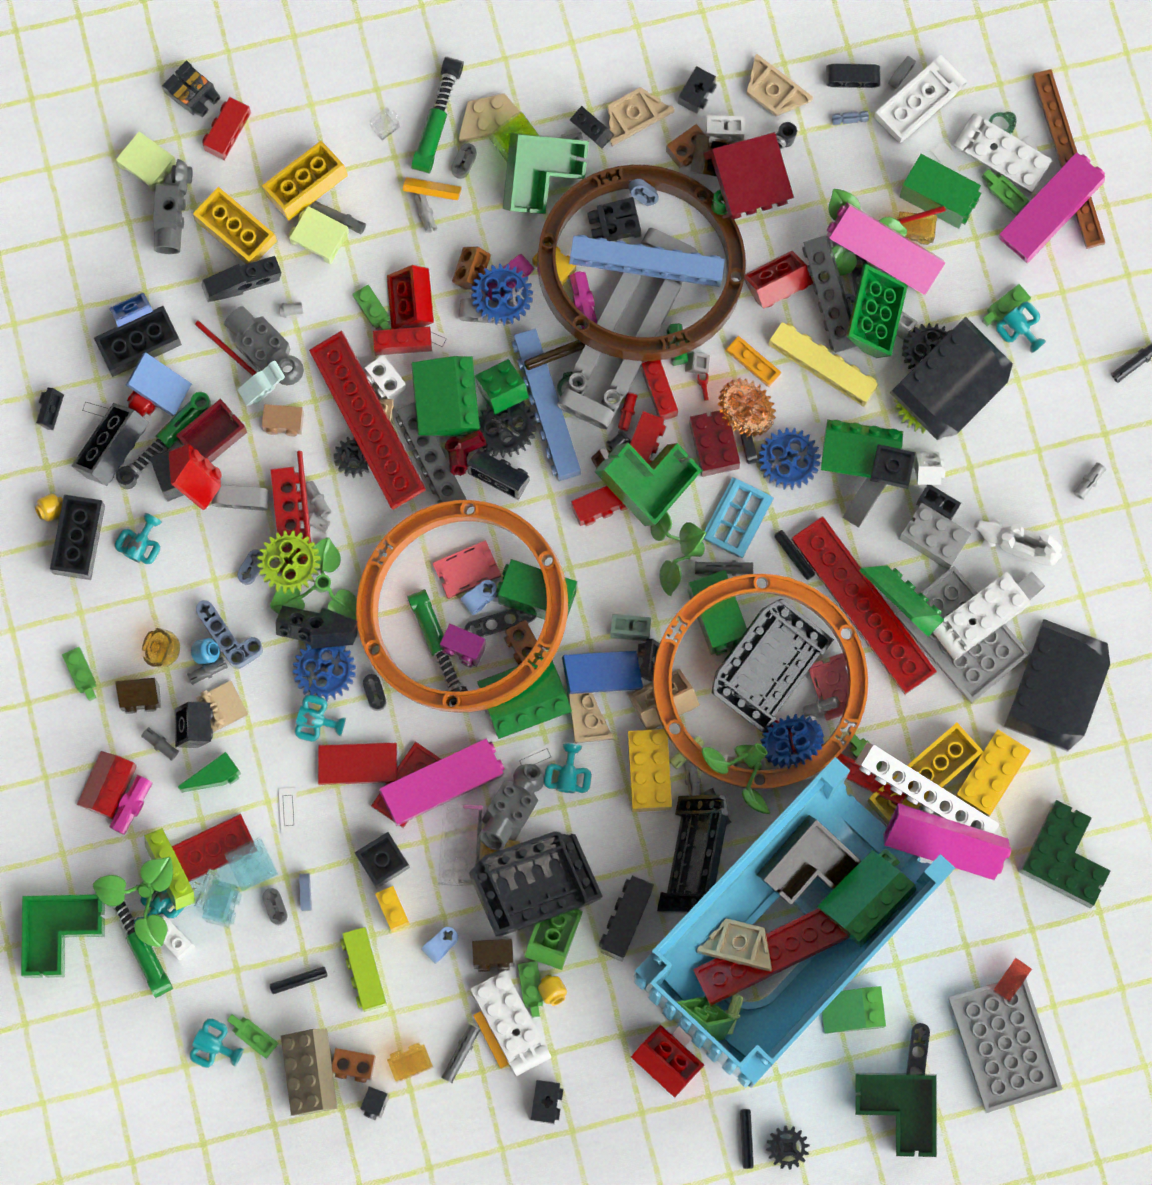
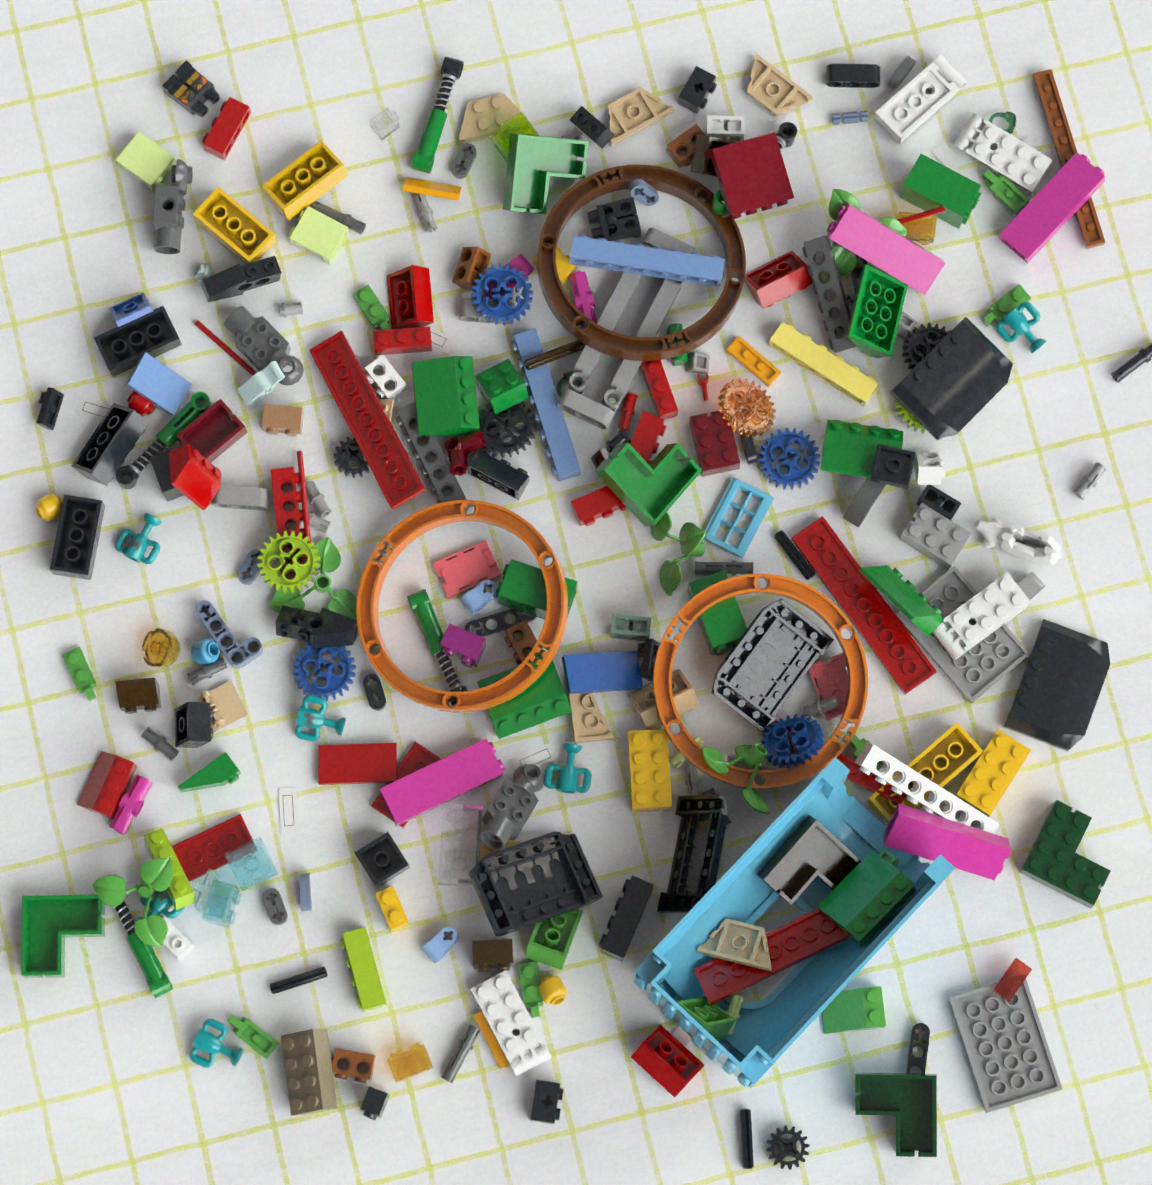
(202, 272): none -> light aqua plate

